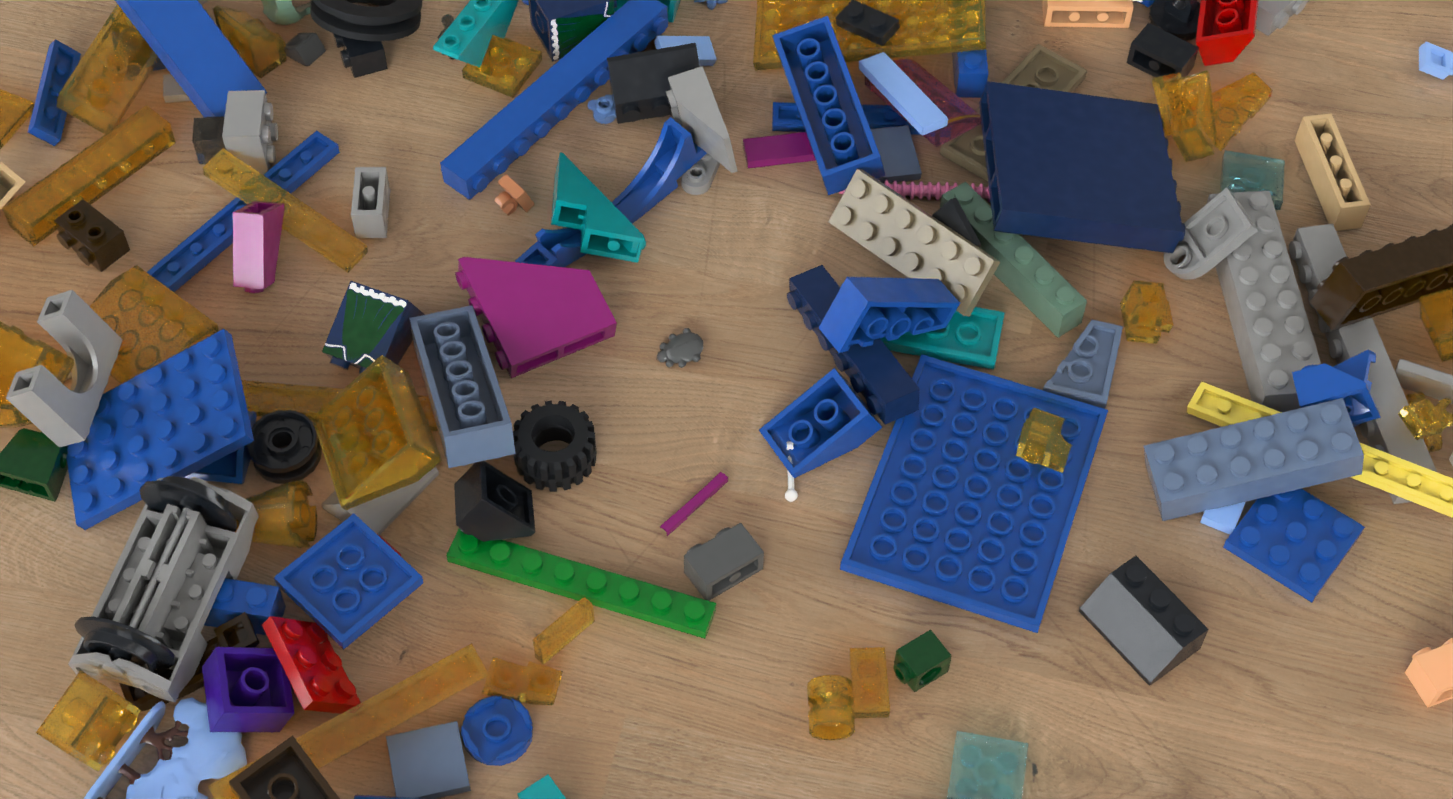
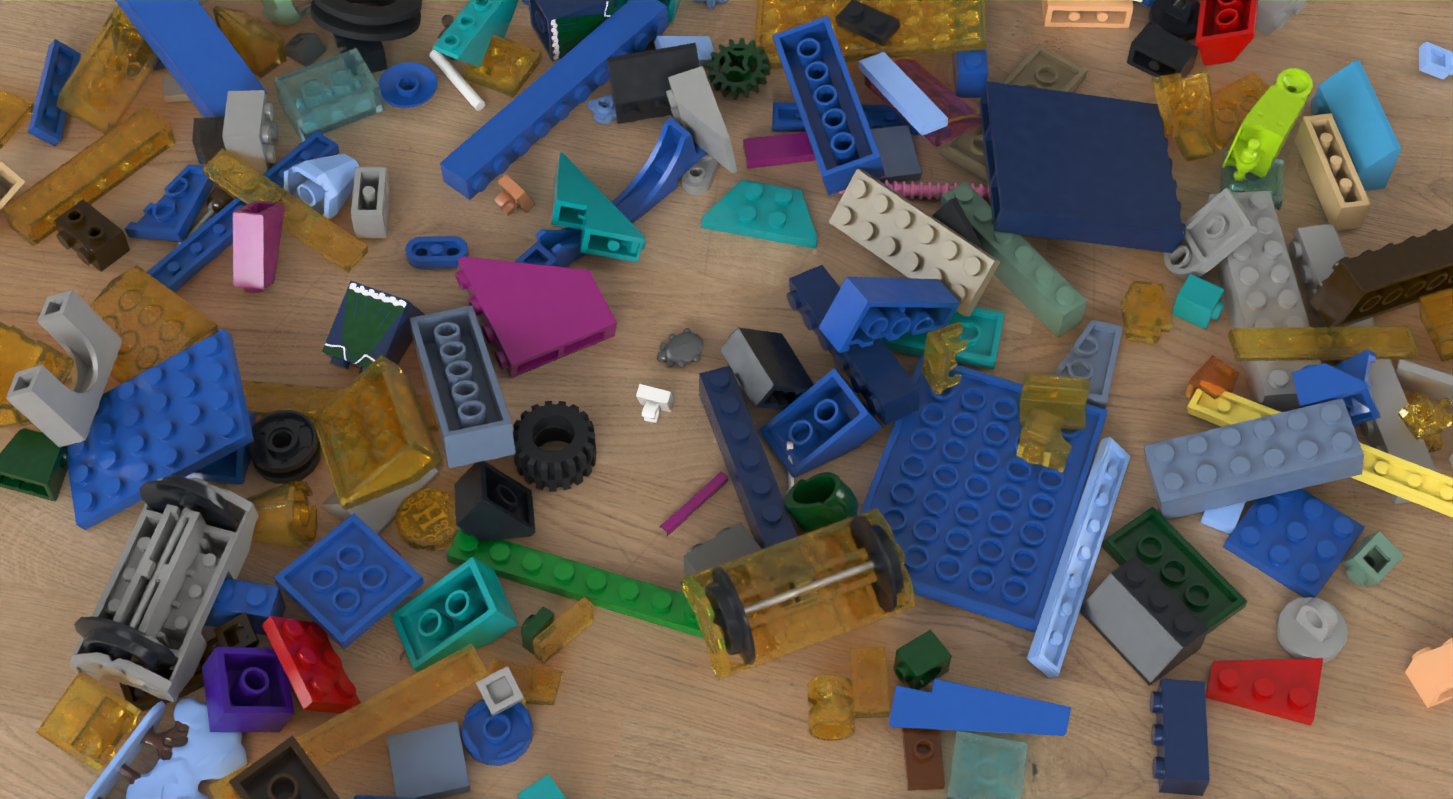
(176, 210): none -> blue wing
(216, 201): none -> dark brown hinge
(322, 182): none -> light blue cone
(329, 94): none -> clear light blue brick
(407, 85): none -> blue dish
(427, 519): none -> clear yellow tile
(436, 252): none -> blue plate
(454, 613): none -> teal slope
(459, 82): none -> white bar
(500, 691): none -> light grey plate
(534, 626): none -> dark green plate
(654, 401): none -> white tile
(737, 73): none -> dark green gear
(745, 459): none -> dark blue brick
(763, 213): none -> teal wing
(766, 367): none -> black brick
(820, 502): none -> dark green helmet
(837, 573): none -> clear yellow piece
(923, 759): none -> reddish brown plate
(941, 357): none -> clear yellow hinge
(975, 709): none -> blue wedge
(1055, 395): none -> clear yellow panel
(1078, 558): none -> light blue tile
(1177, 566): none -> dark green tile
(1180, 737): none -> dark blue brick
(1199, 302): none -> teal brick
(1213, 379): none -> clear orange panel
(1268, 686): none -> red wing
(1269, 124): none -> lime piece
(1311, 629): none -> light grey tile
(1321, 343): none -> clear yellow tile
(1360, 123): none -> dark azure slope
(1381, 558): none -> sand green brick

